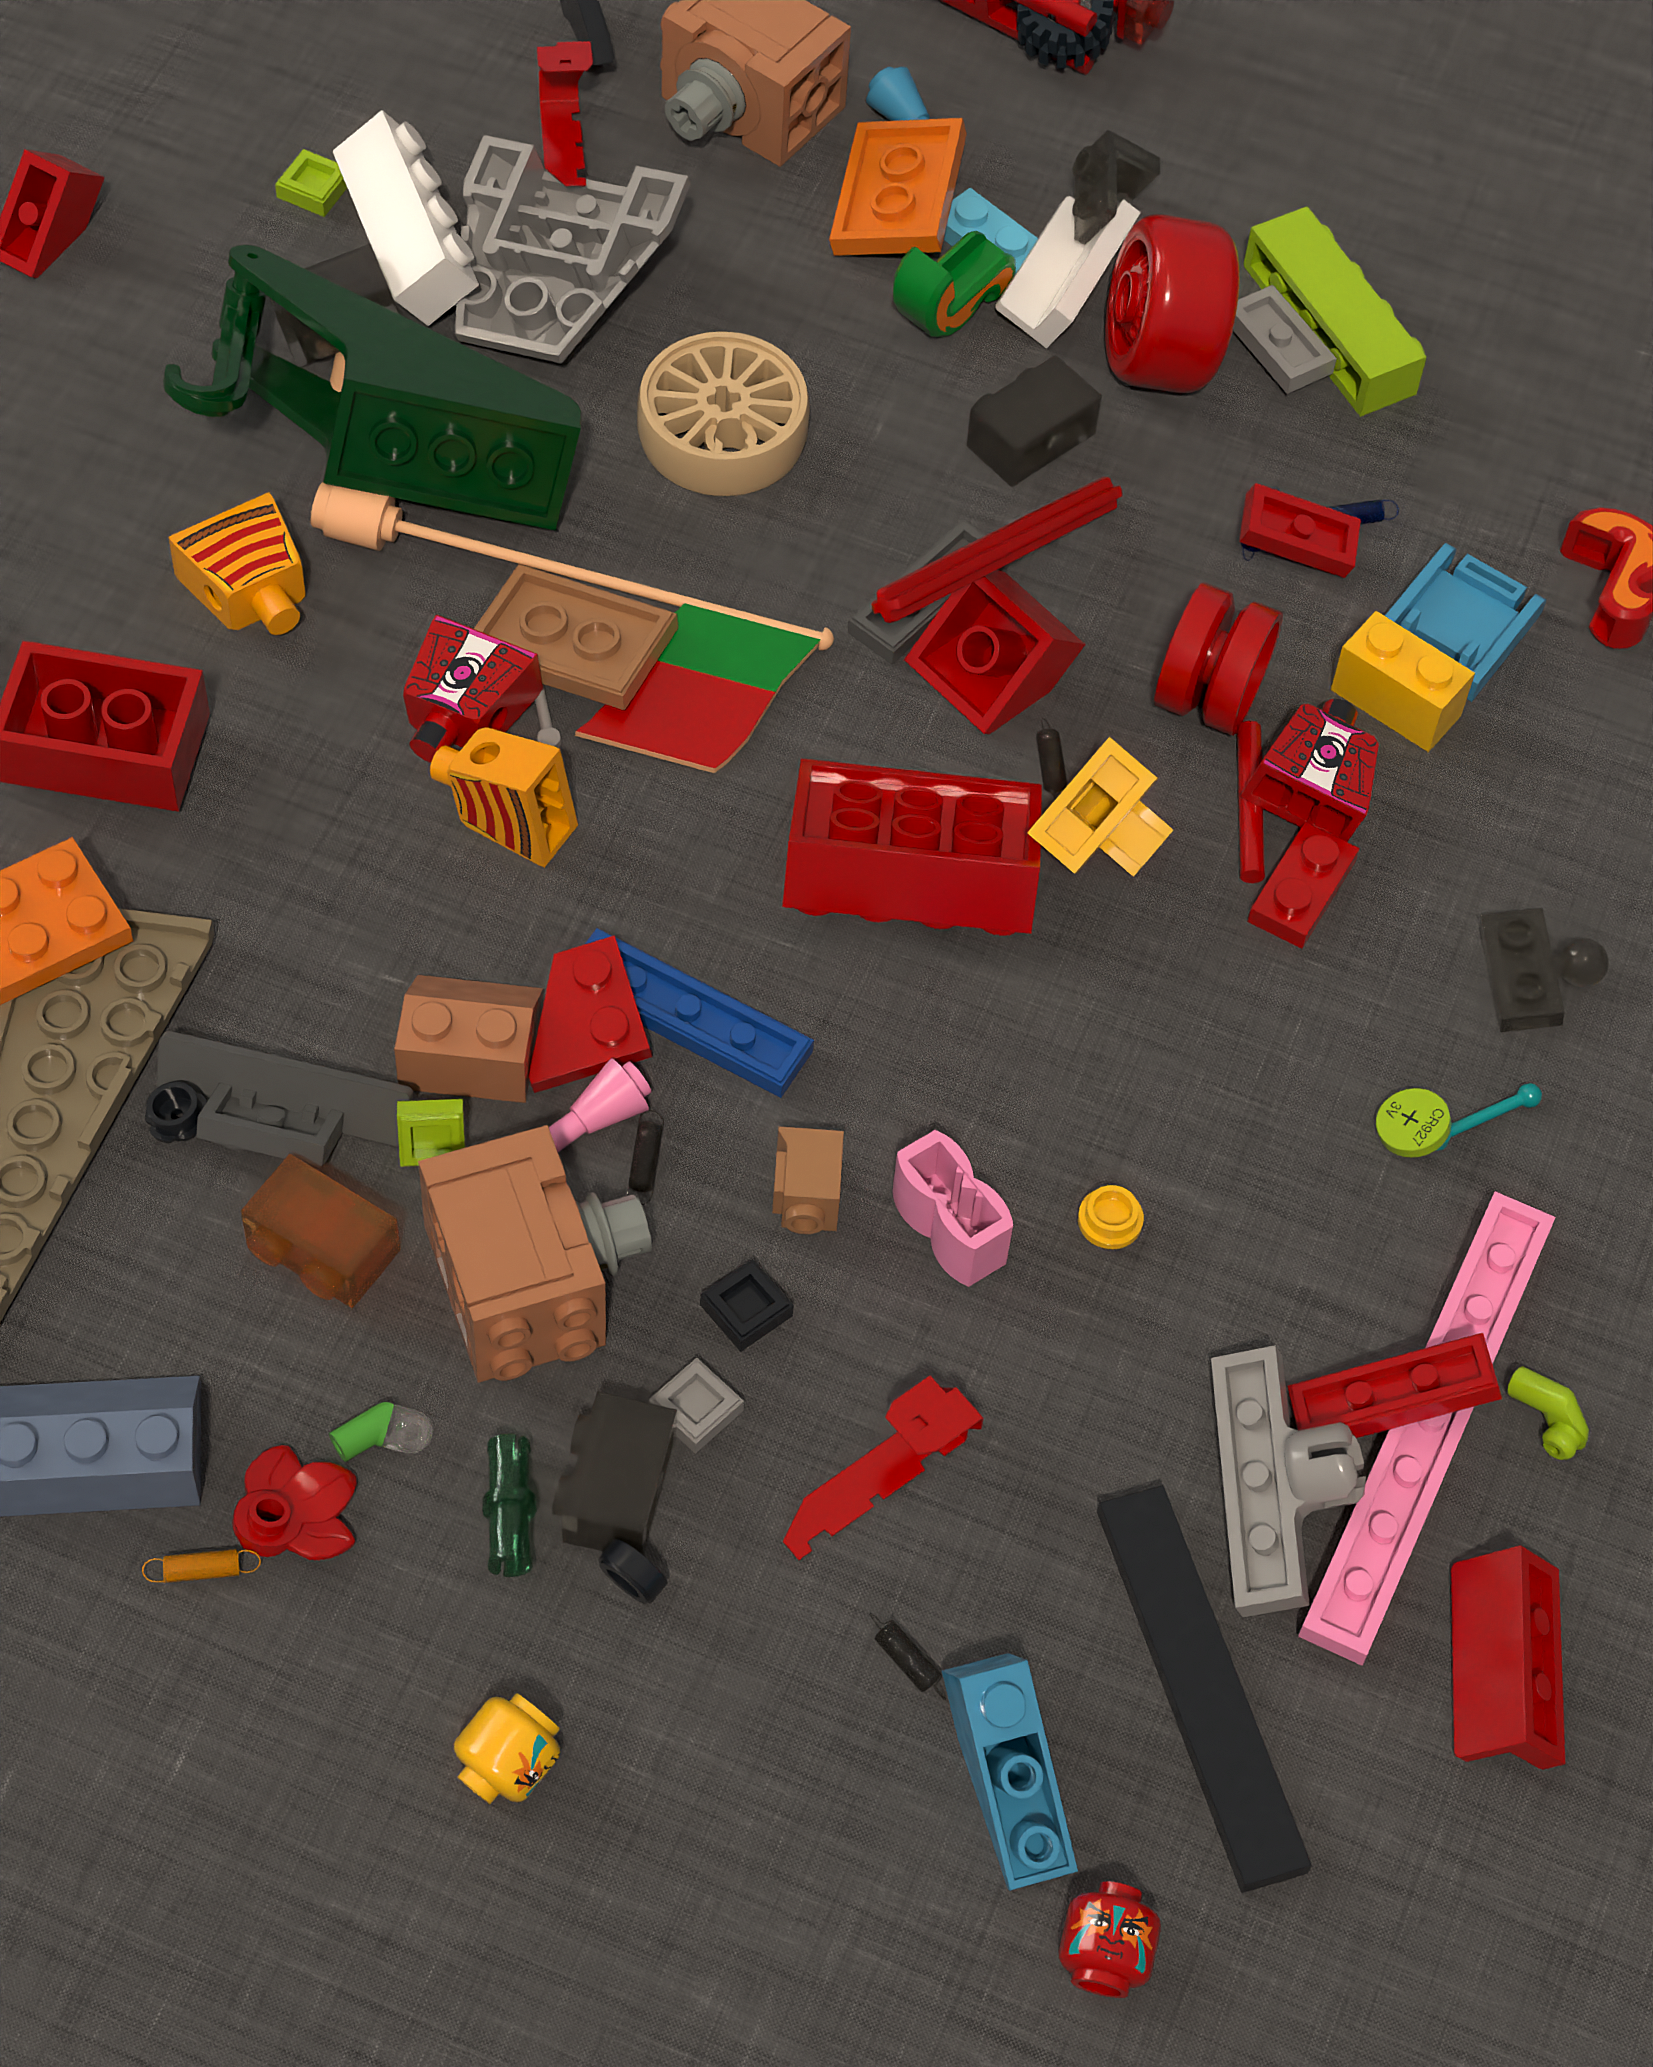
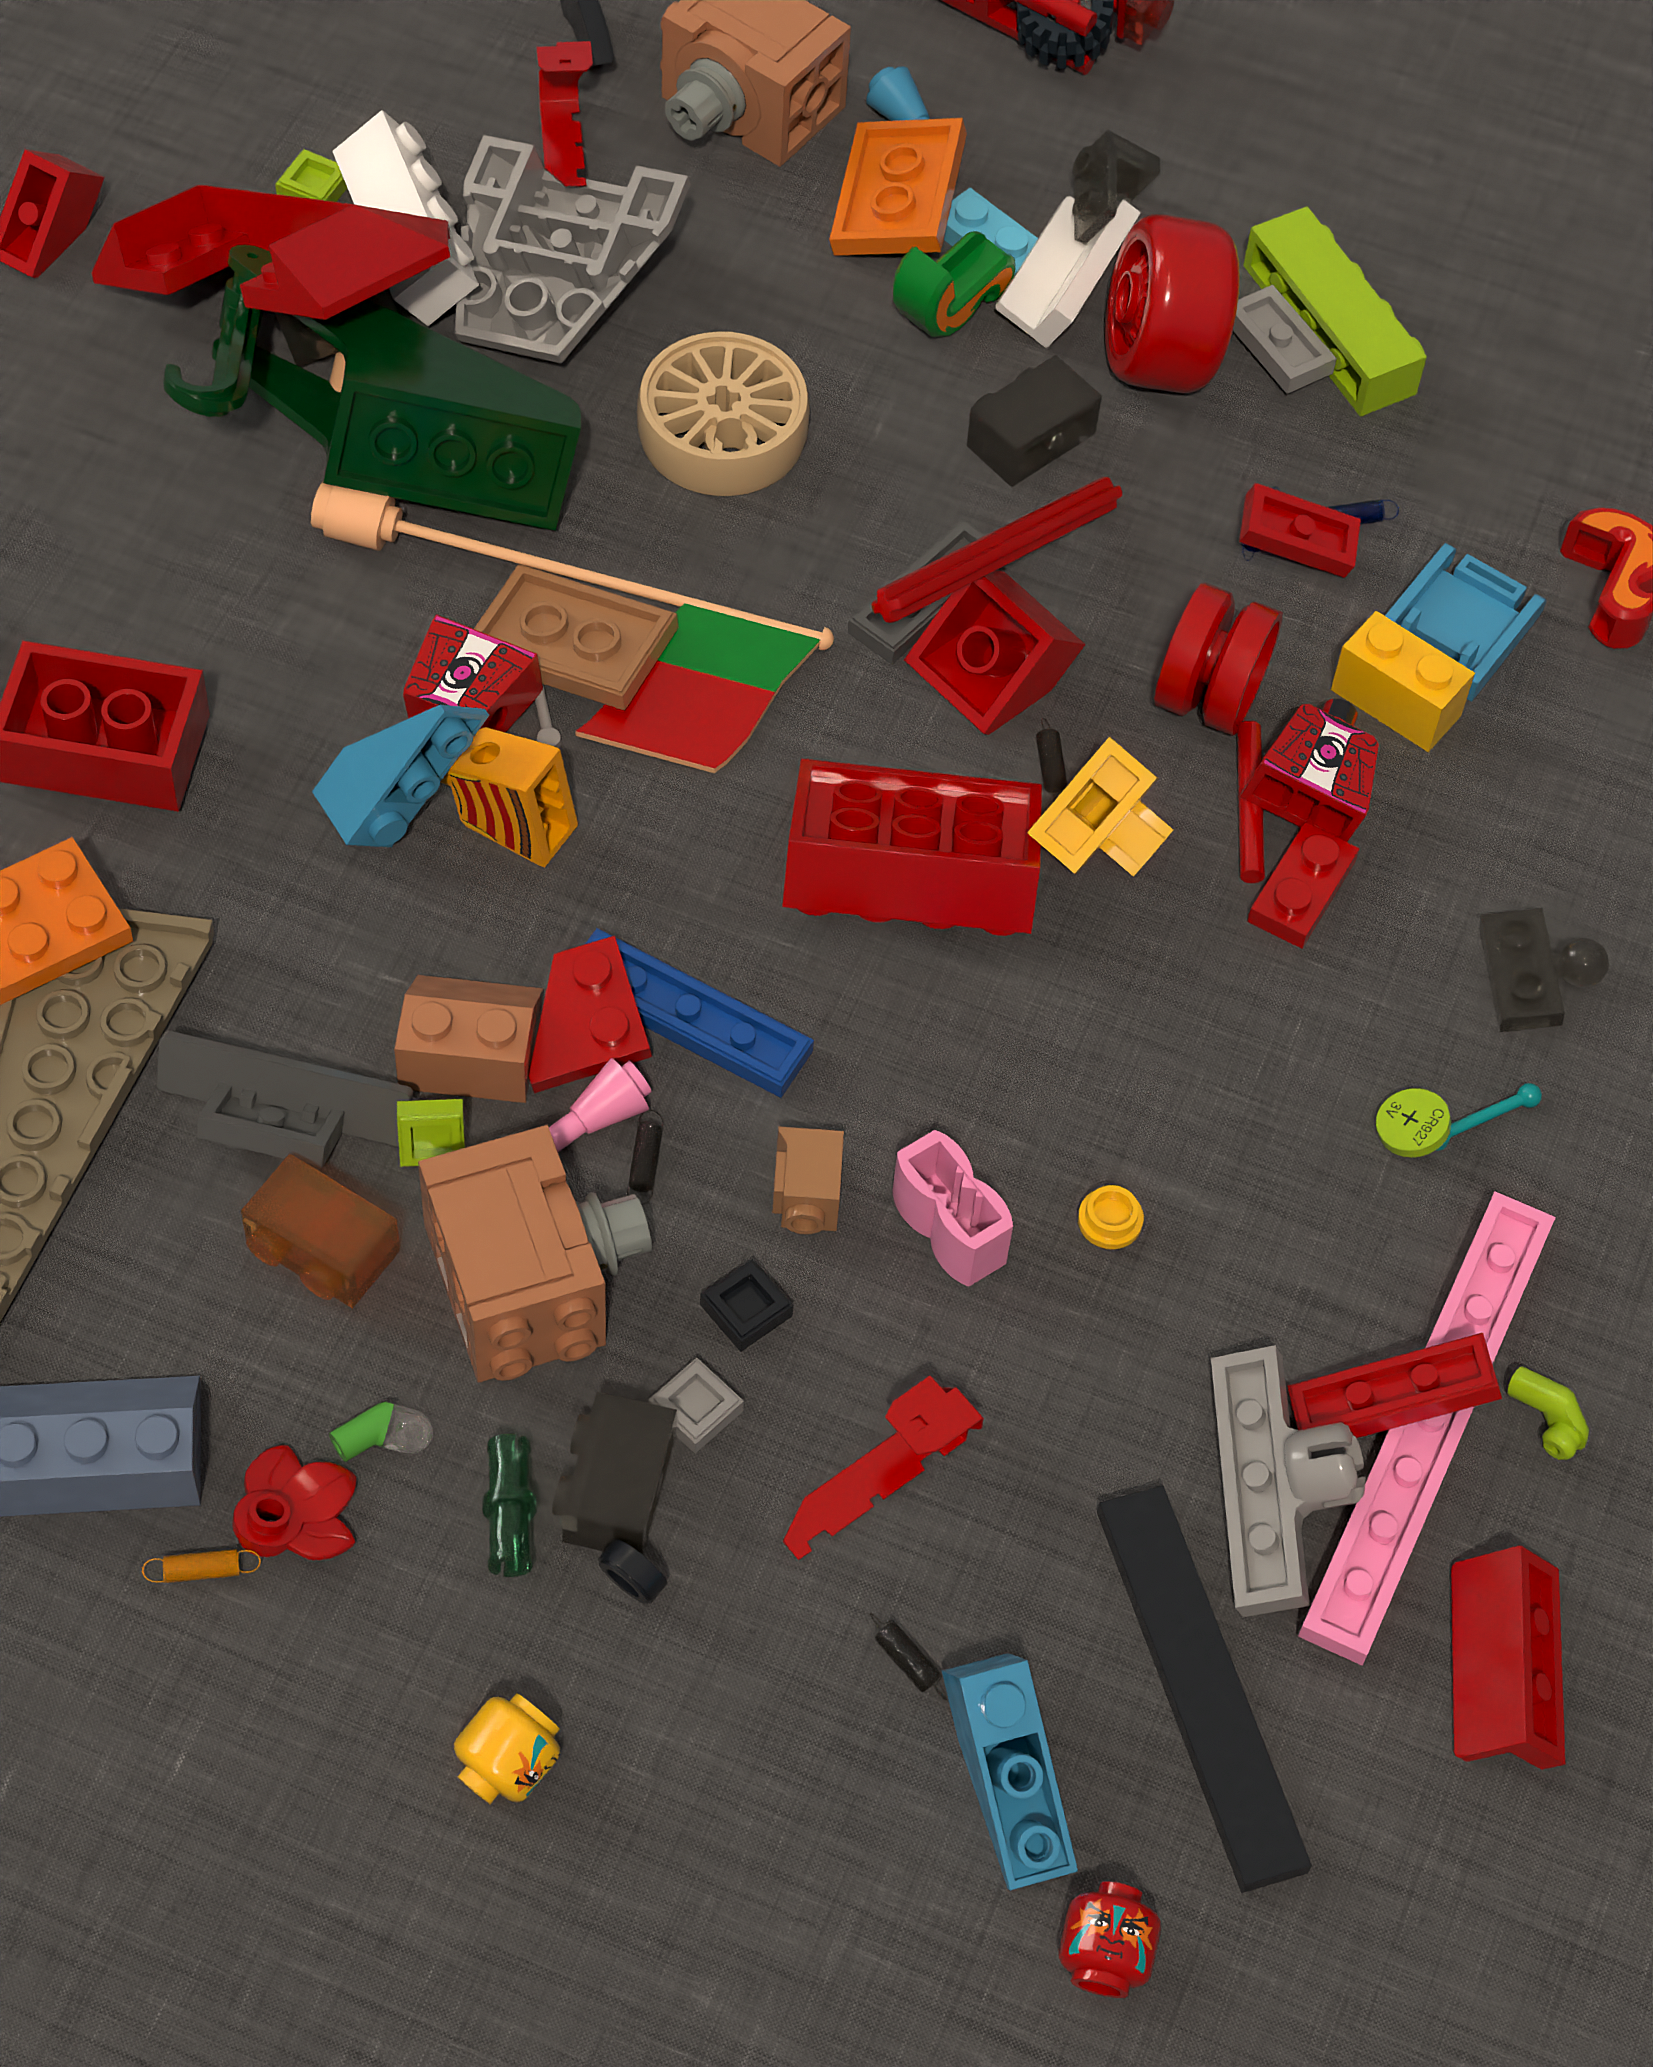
(168, 1102): black plate -> none
(242, 566): light orange torso -> none
(320, 249): none -> red slope
(388, 776): none -> dark azure slope

